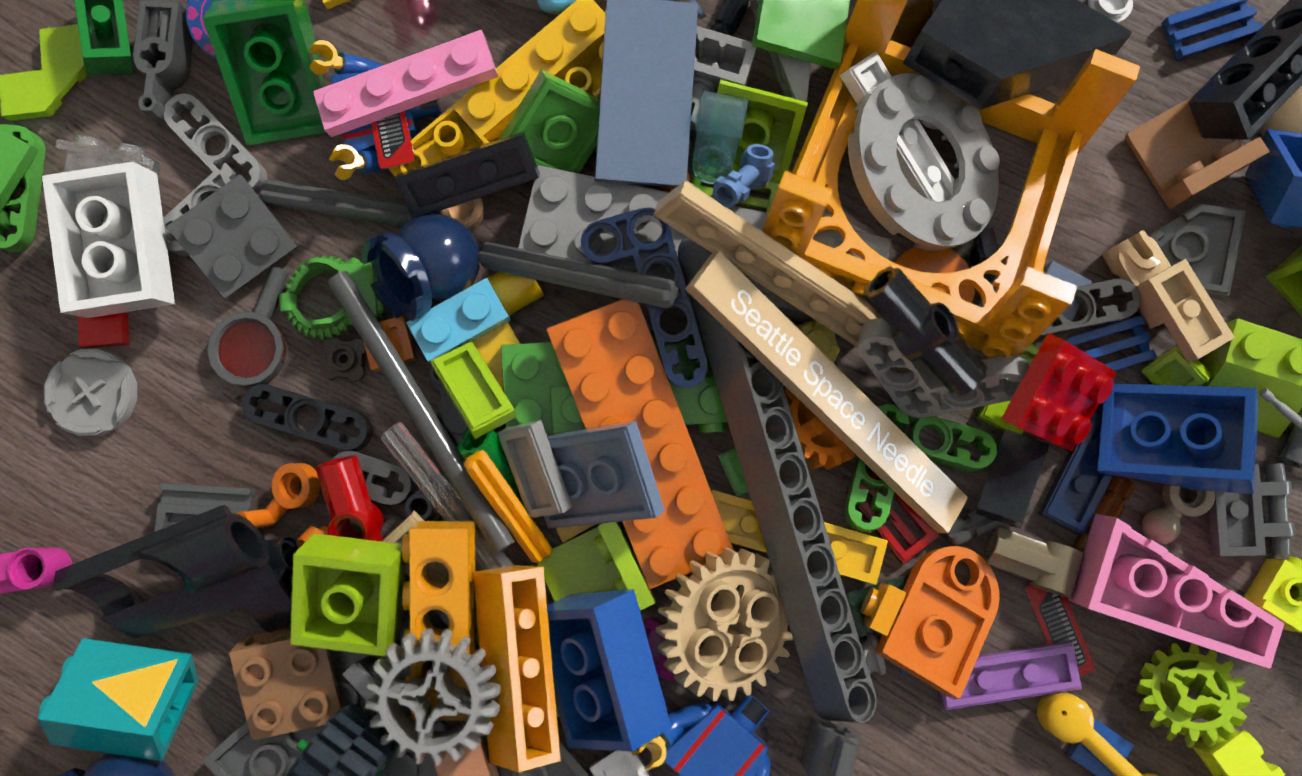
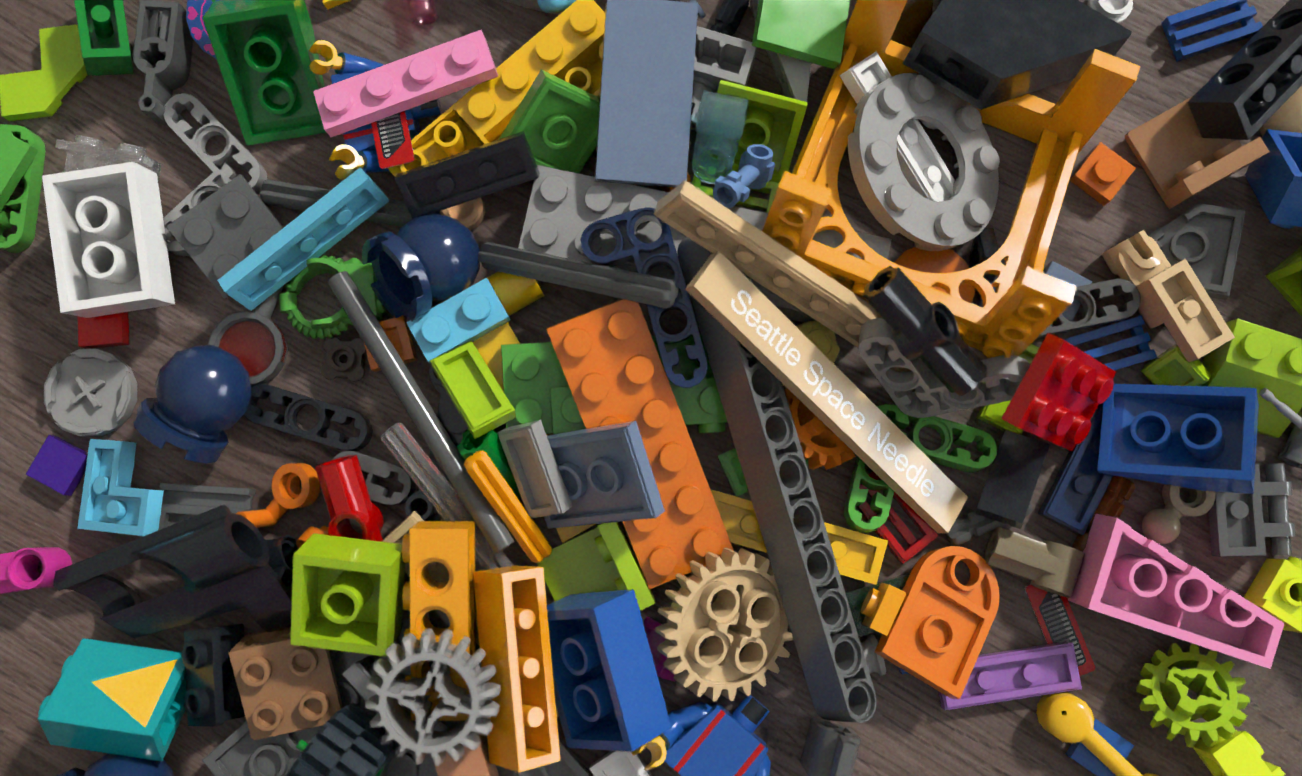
(59, 465): none -> dark purple tile
(107, 494): none -> medium azure plate
(197, 399): none -> dark blue tile
(210, 679): none -> black bracket
(303, 239): none -> medium azure plate
(1102, 174): none -> orange plate

